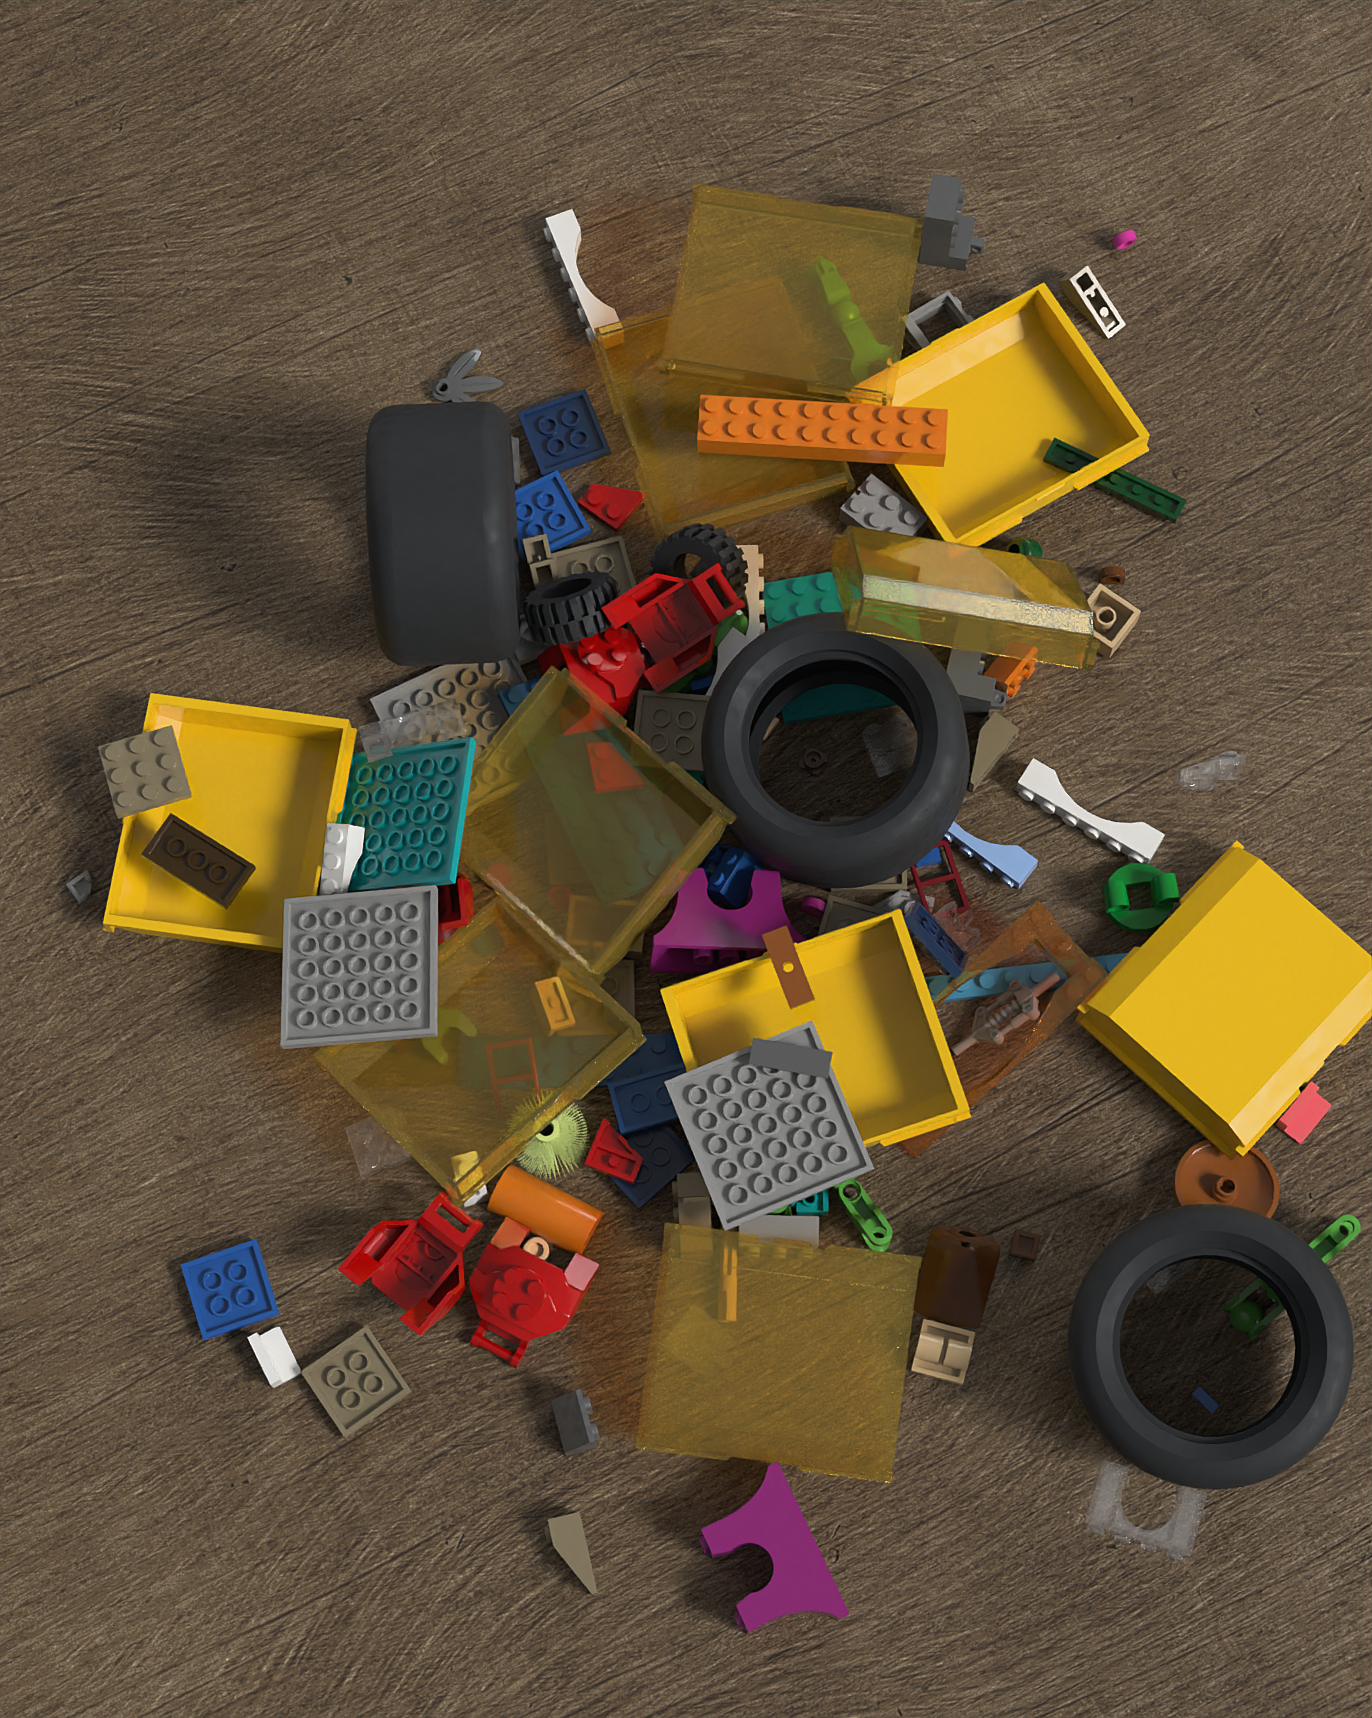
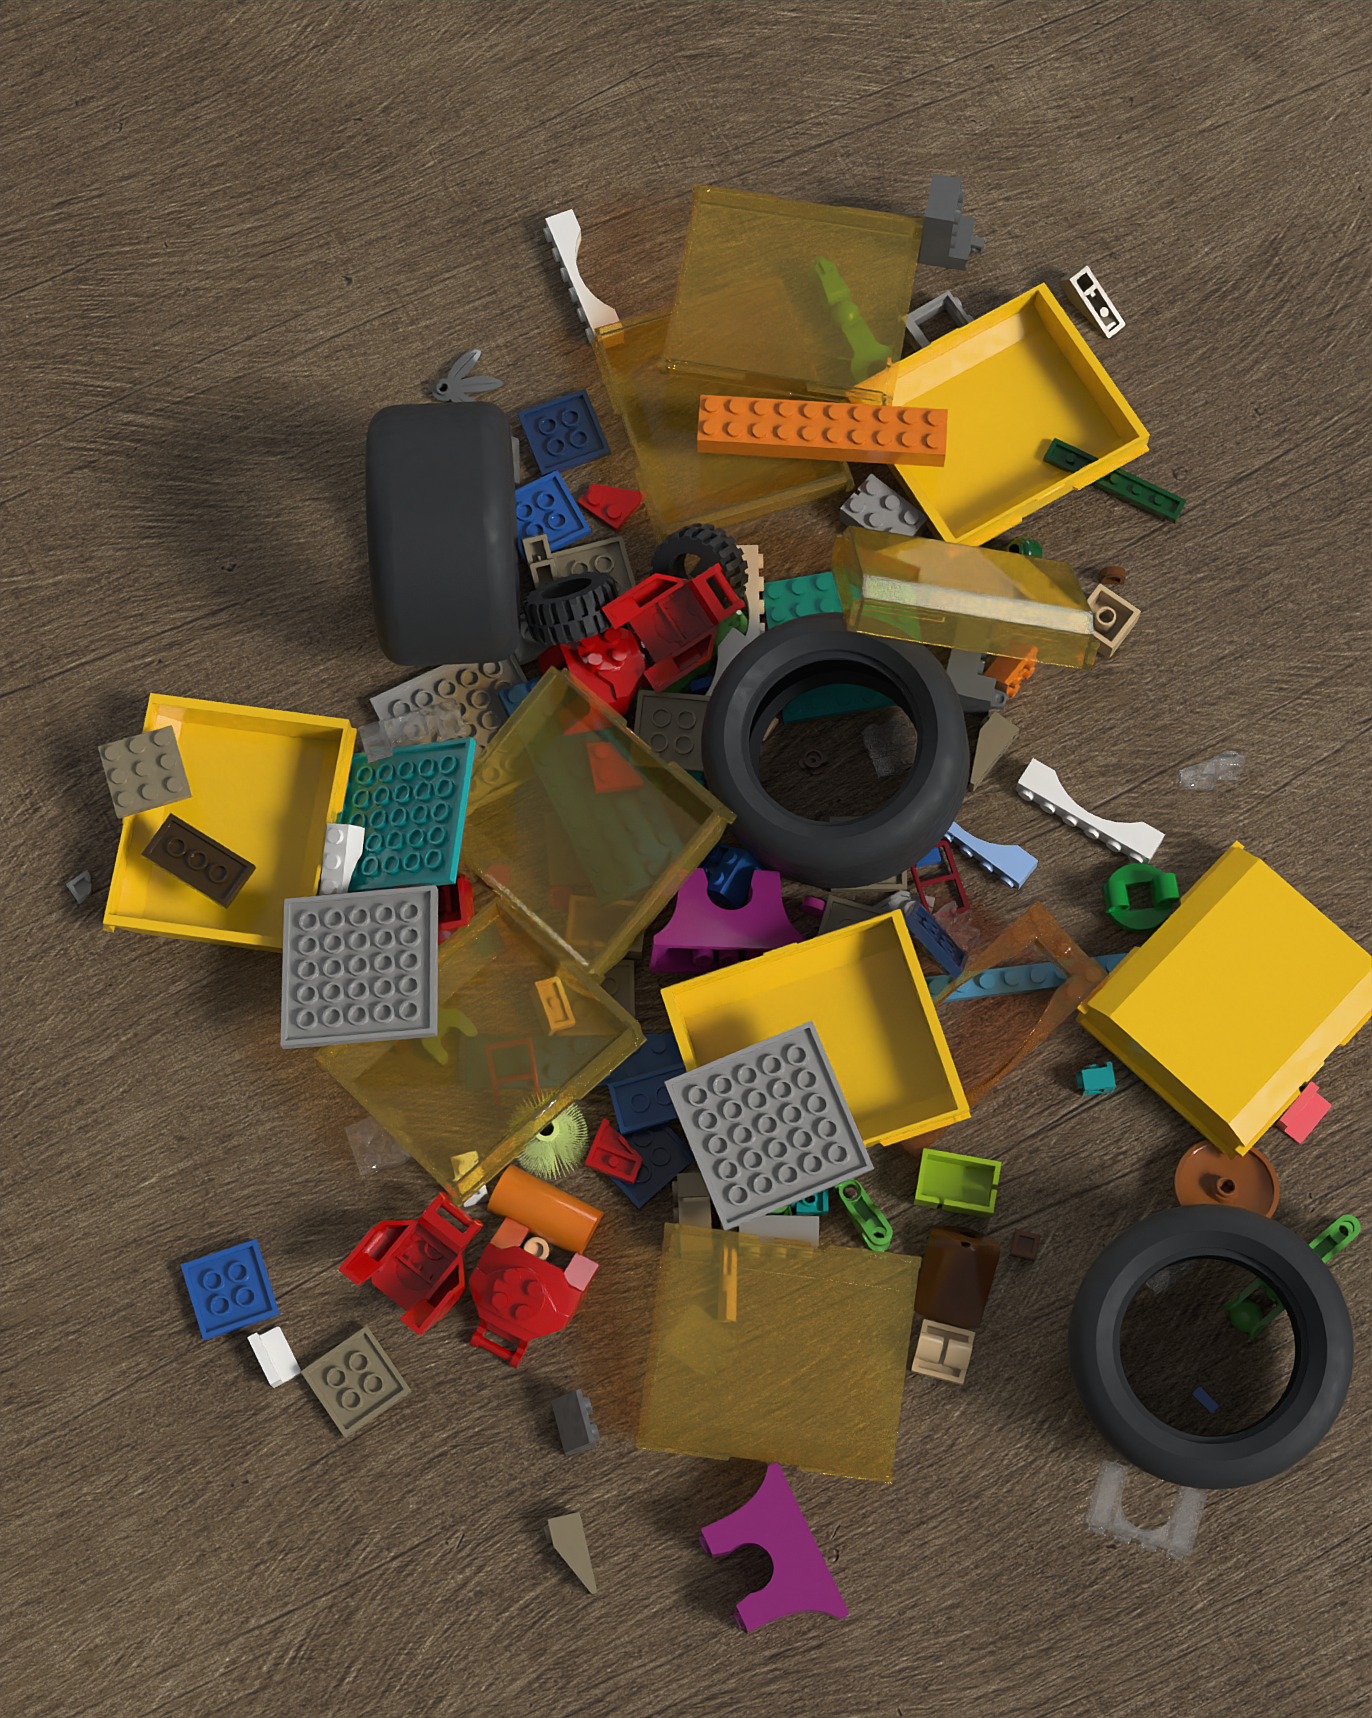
(782, 953): dark orange tile -> none
(790, 1058): dark grey tile -> none
(957, 1183): none -> lime piece
(984, 1023): light grey bar -> none
(1096, 1079): none -> teal brick
(1124, 240): dark pink tile -> none

